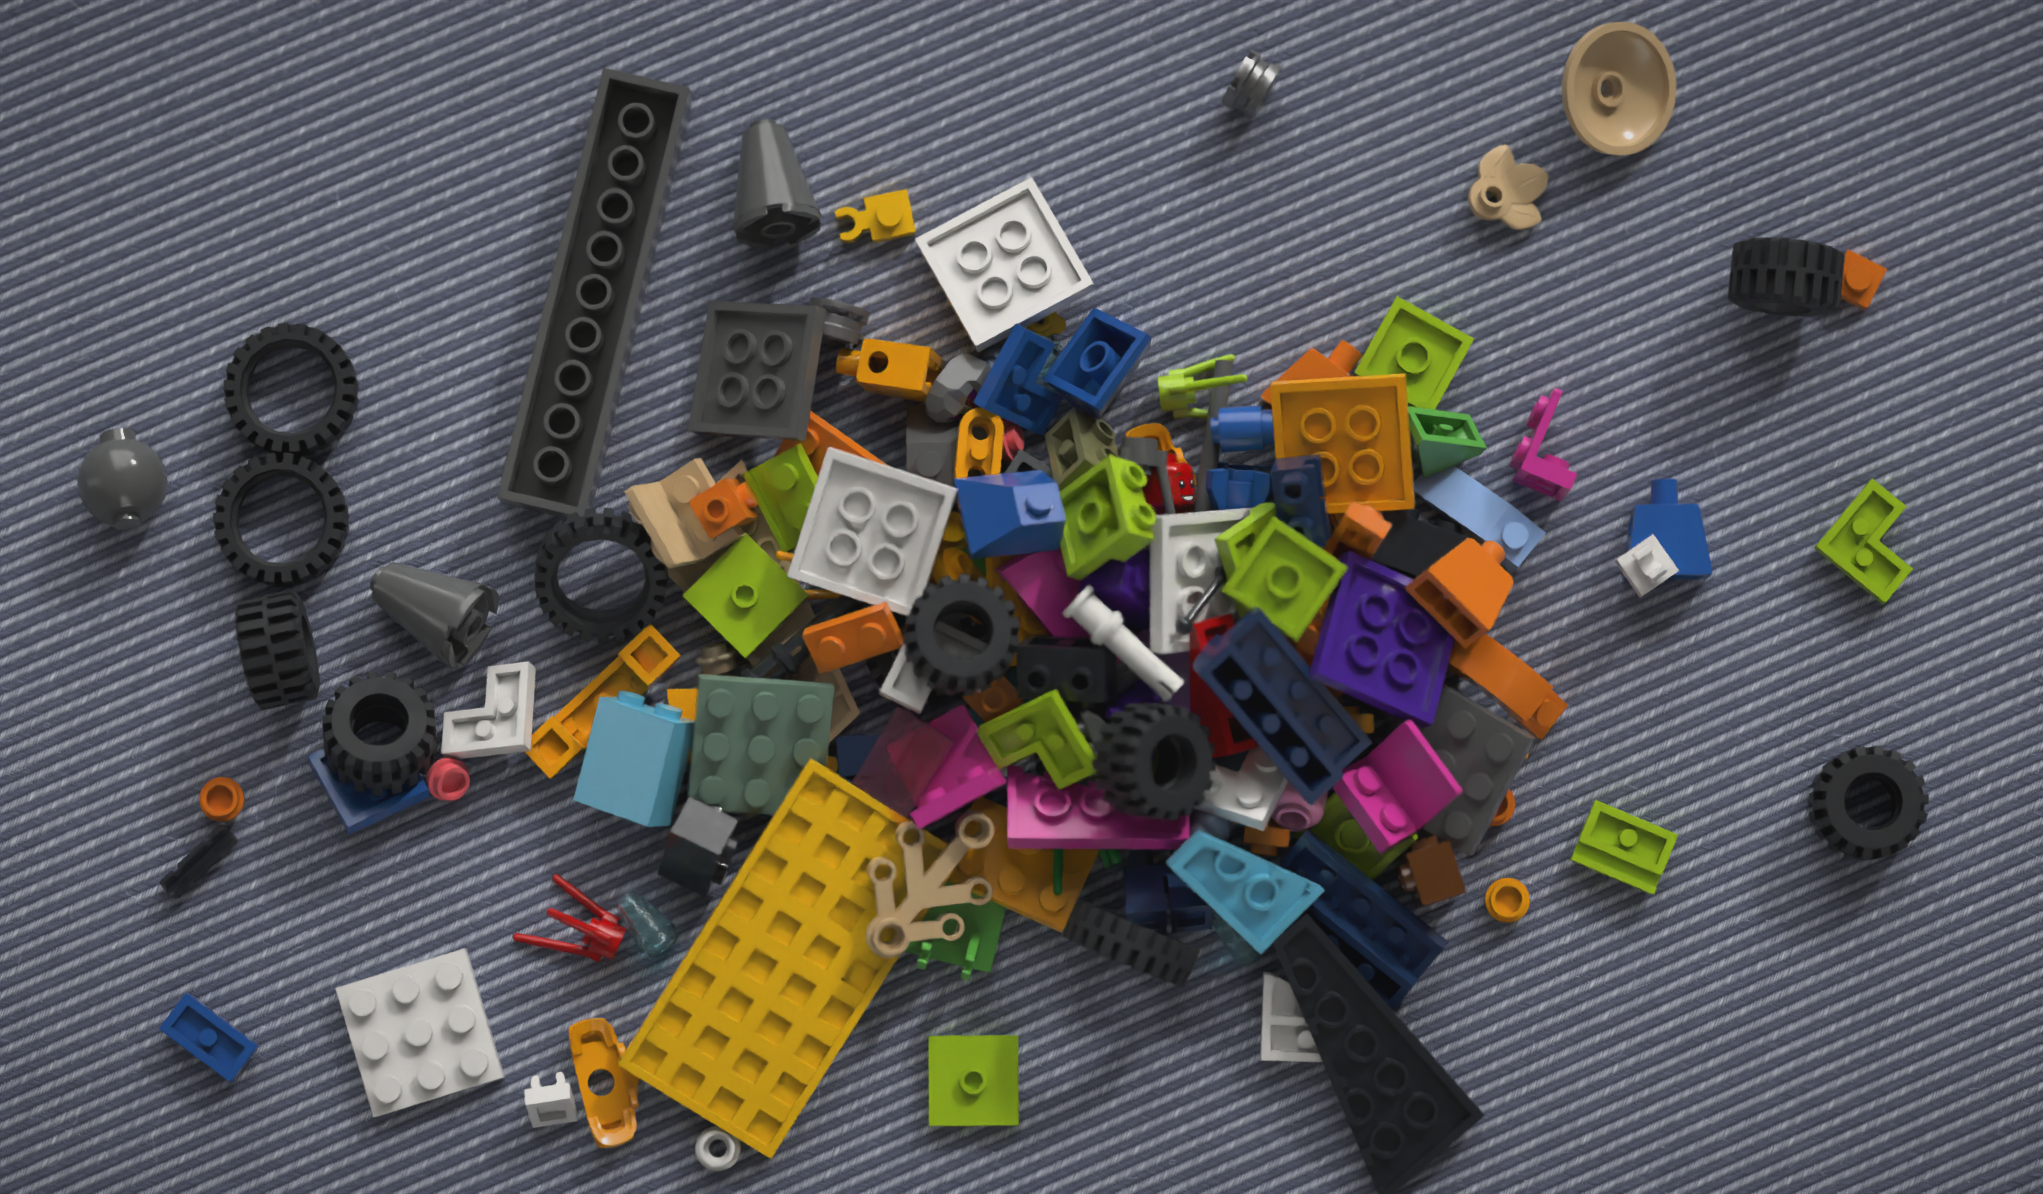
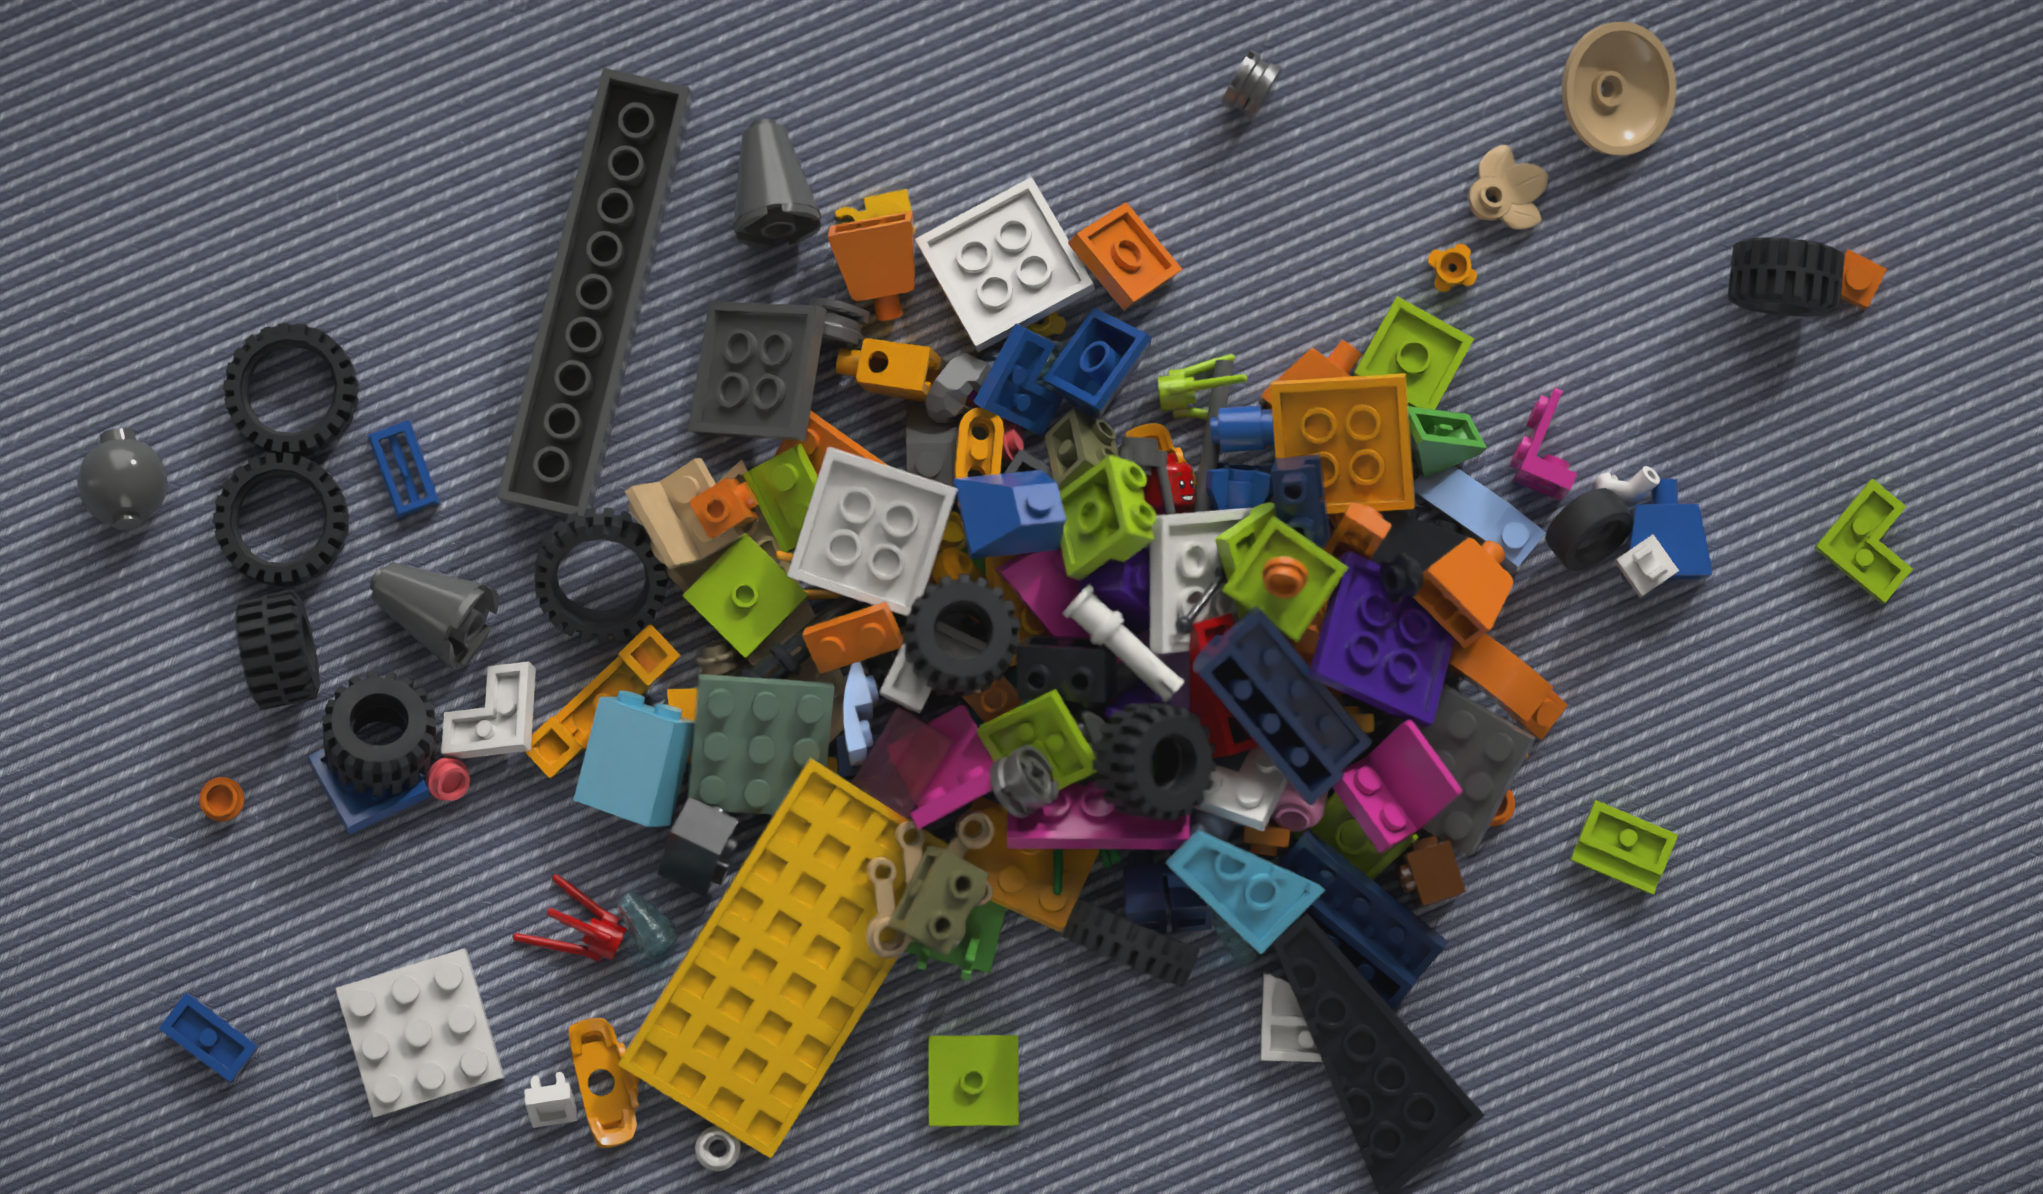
(198, 861): black axle -> none
(416, 504): none -> blue tile
(857, 709): none -> light blue slope
(877, 260): none -> orange torso
(939, 900): none -> olive brick
(1024, 780): none -> flat silver wheel
(1124, 256): none -> orange plate
(1284, 577): none -> orange plate
(1401, 577): none -> black plate
(1460, 258): none -> light orange plate
(1507, 900): light orange plate -> none
(1589, 529): none -> black tyre
(1632, 491): none -> white arm
(1905, 794): black tyre -> none

